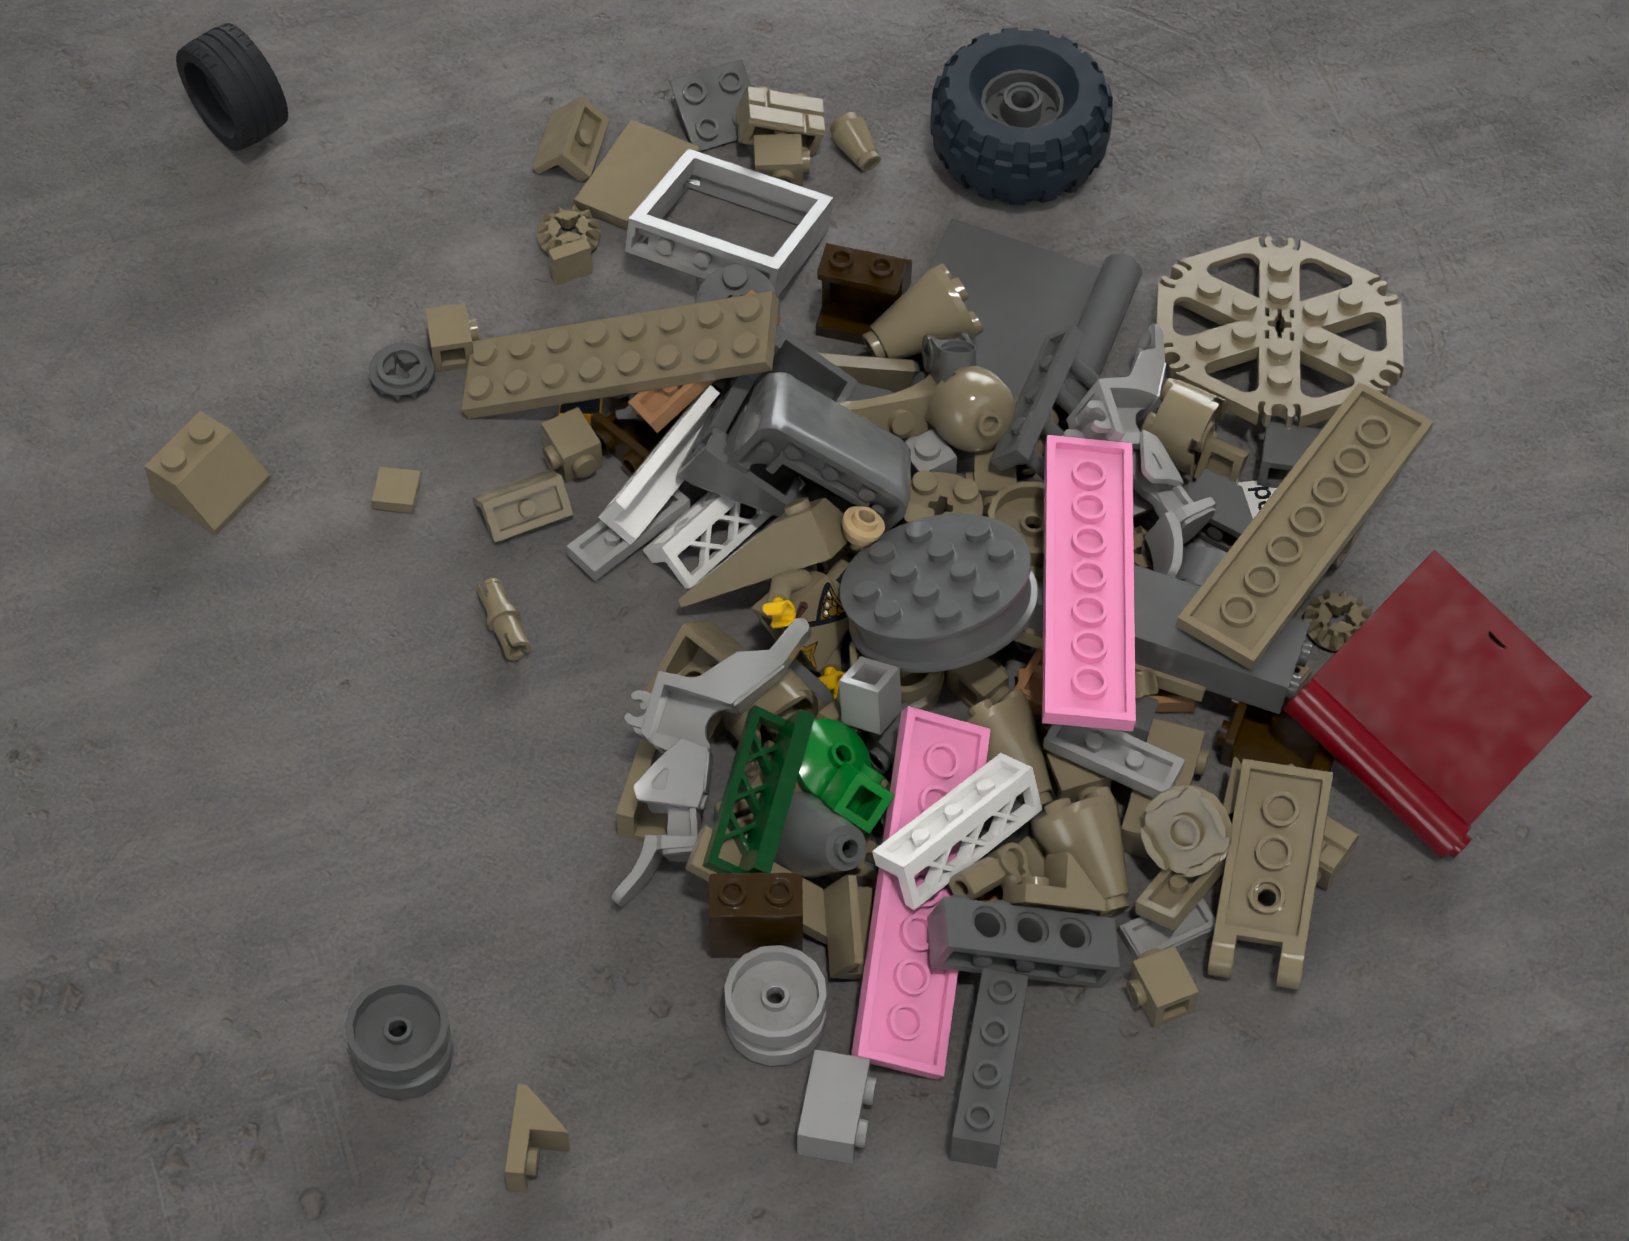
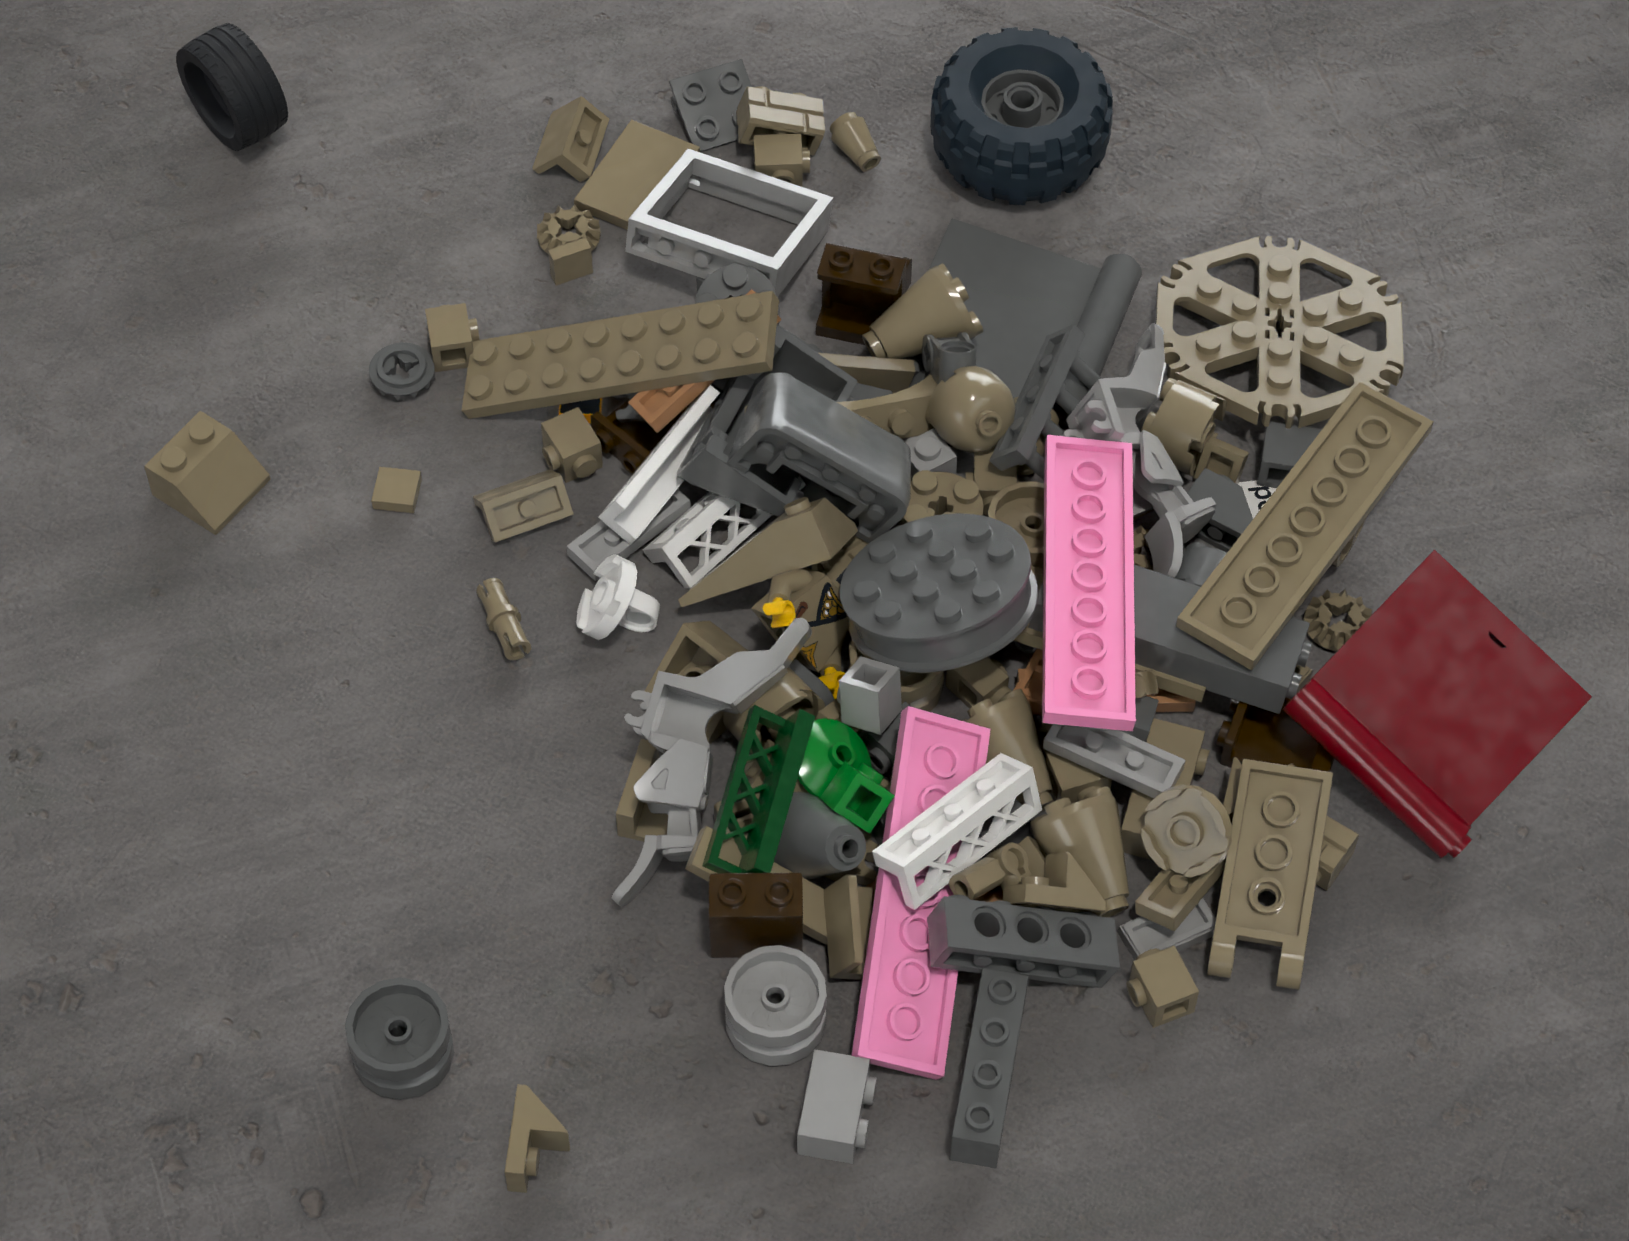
(616, 601): none -> white tile
(862, 526): tan plate -> none

